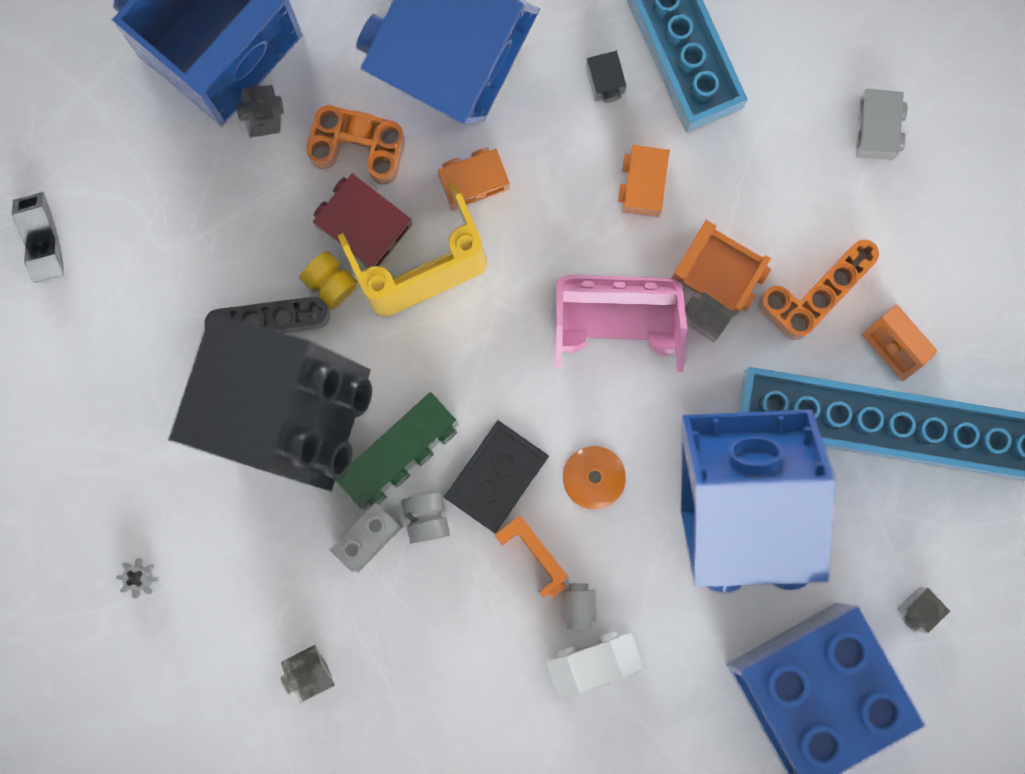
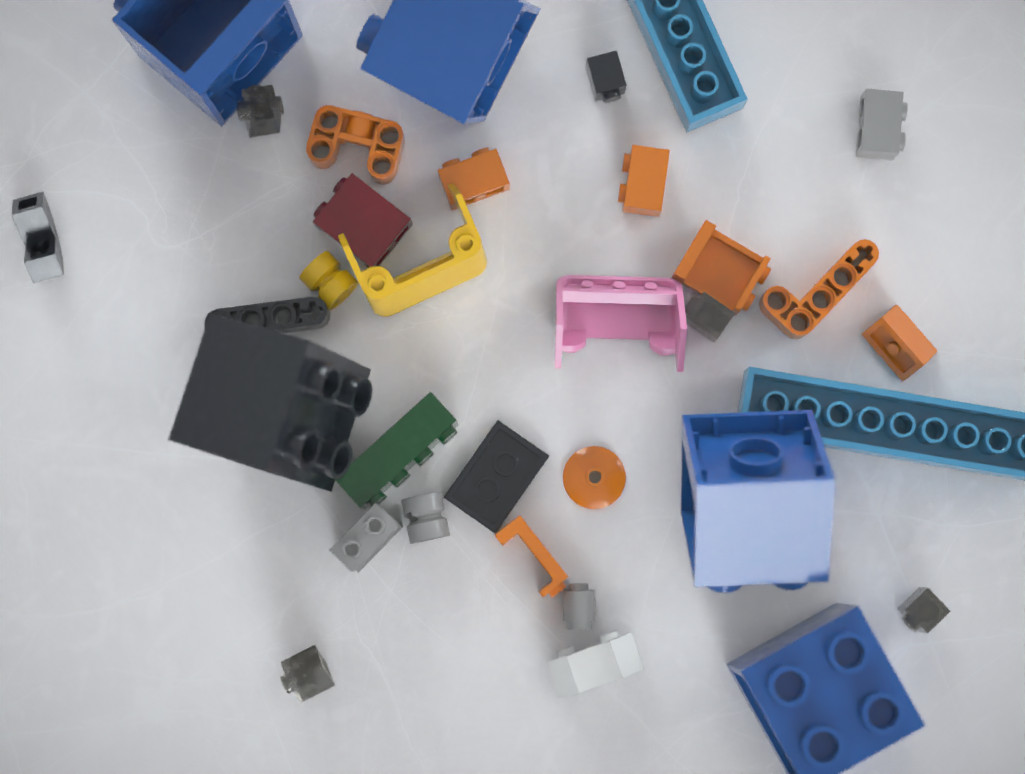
(128, 577): light grey gear -> none

